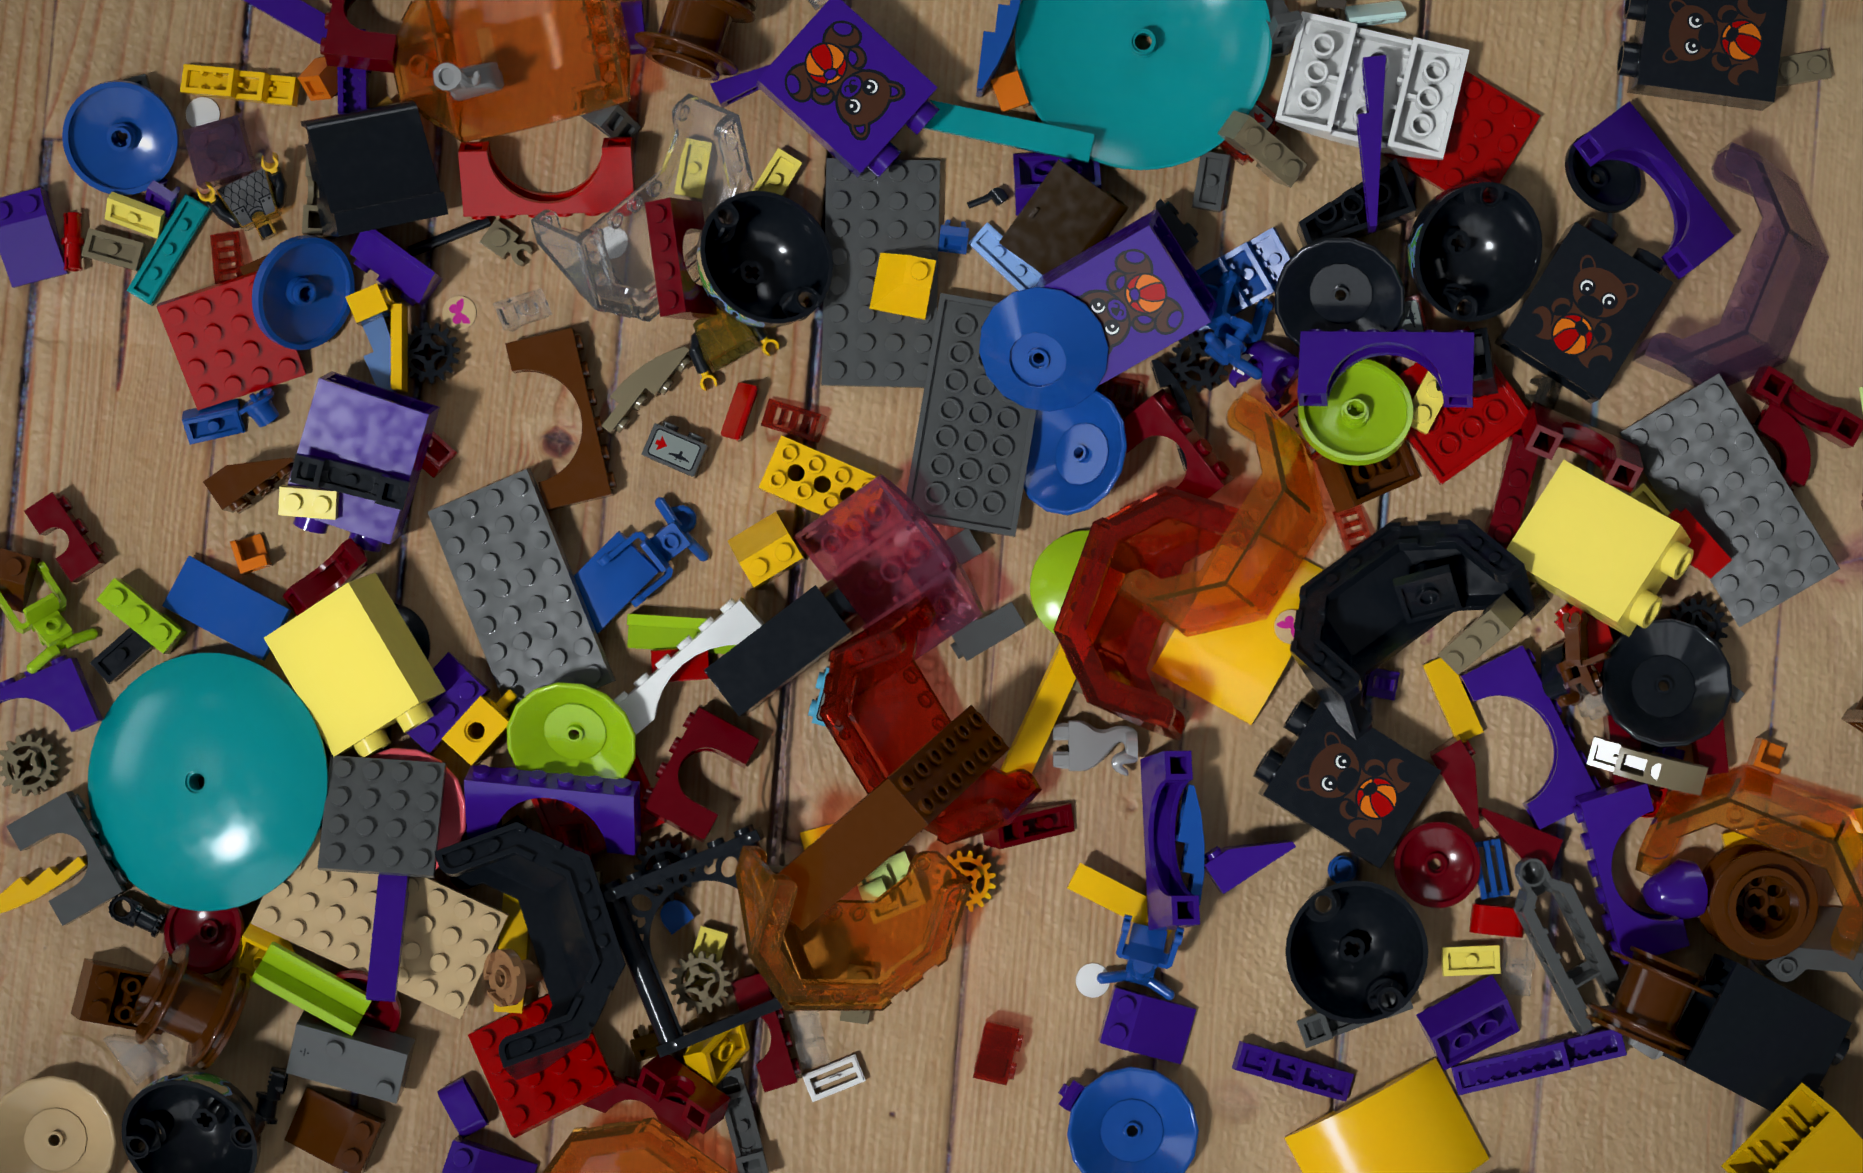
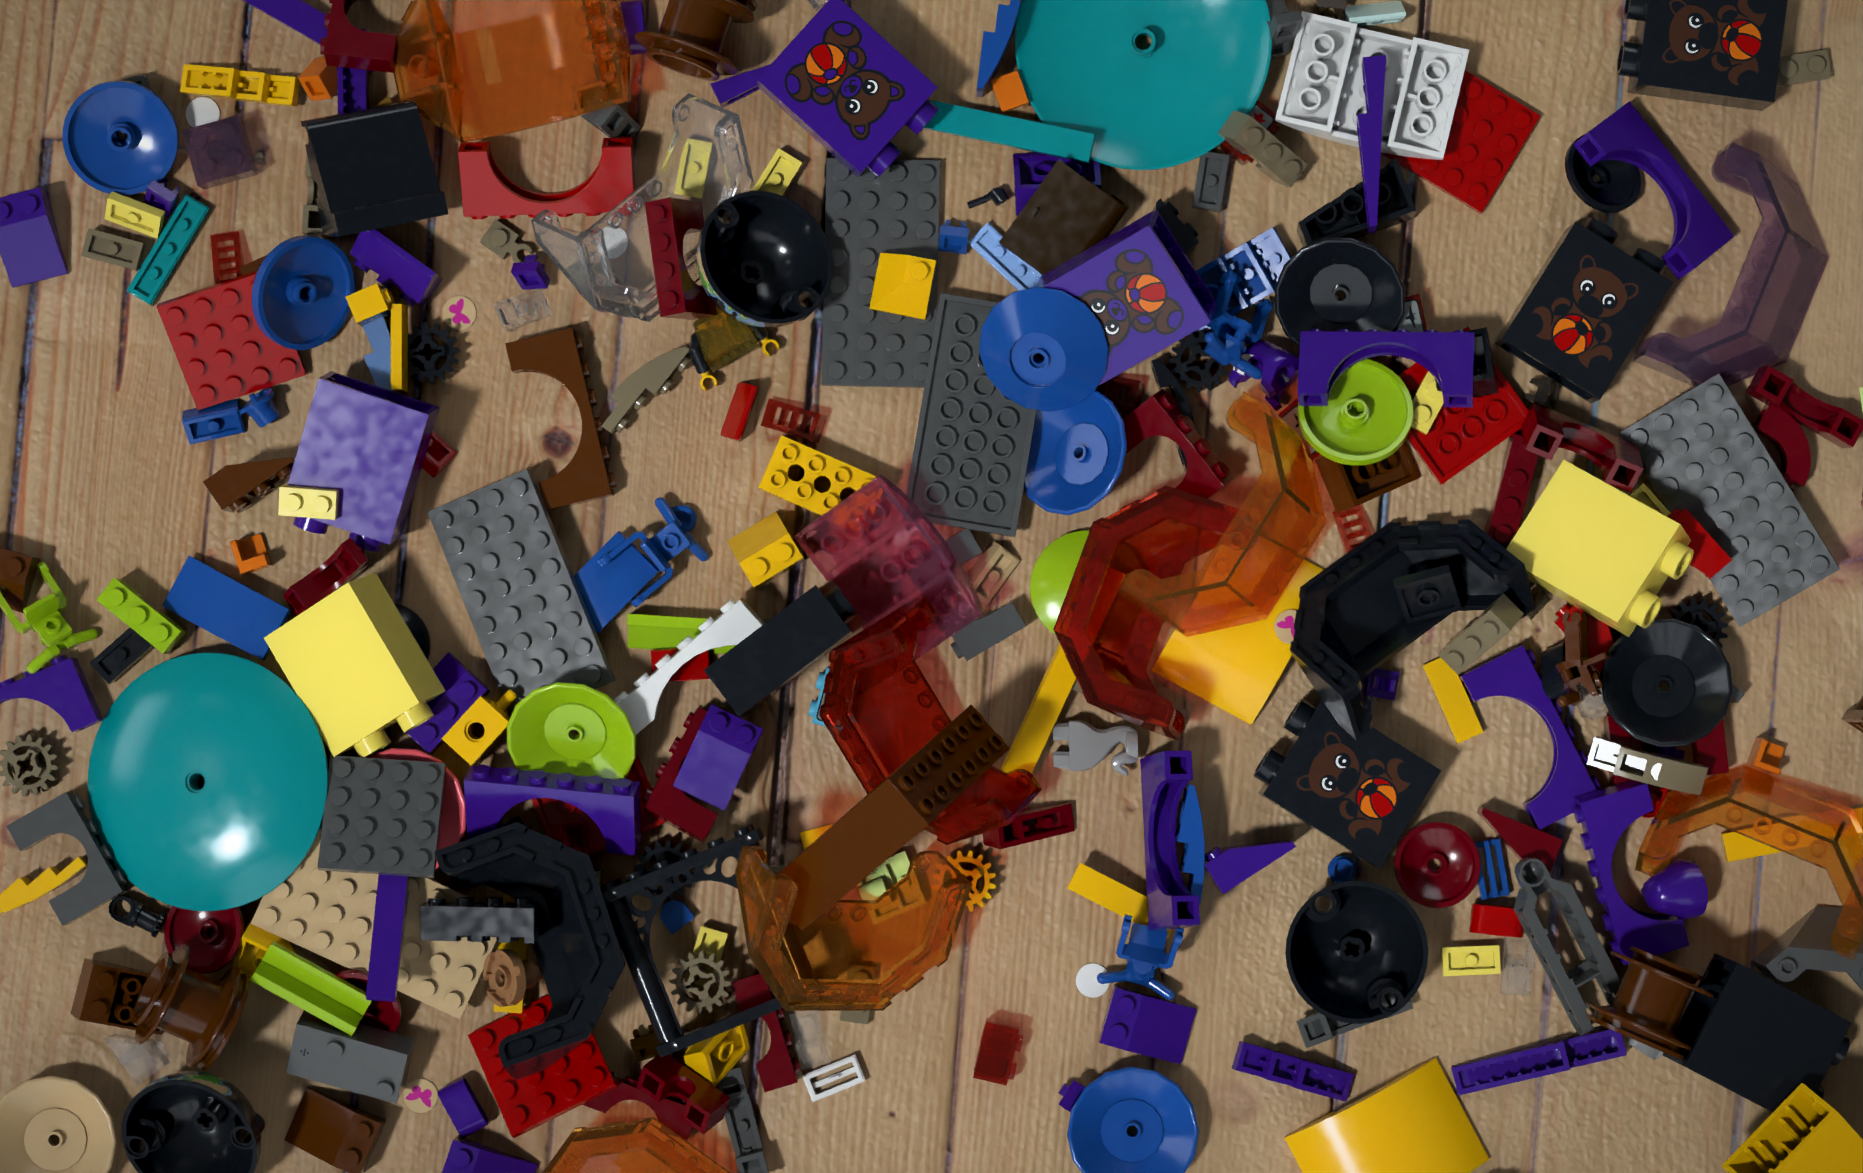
(72, 242): red pin -> none
(82, 555): dark red arch -> none
(251, 200): torso -> none
(268, 1100): black connector -> none
(350, 479): black slope -> none
(420, 1095): none -> tan sticker
(449, 236): black bar -> none
(468, 80): light grey hips -> none
(480, 920): none -> black wedge
(531, 273): none -> dark purple tile
(675, 449): brick -> none
(718, 757): none -> dark purple slope
(991, 571): none -> tan slope
(1459, 772): dark red slope -> none
(1468, 1022): dark purple slope -> none
(1491, 251): black piece -> none
(1729, 885): reddish brown wheel -> none

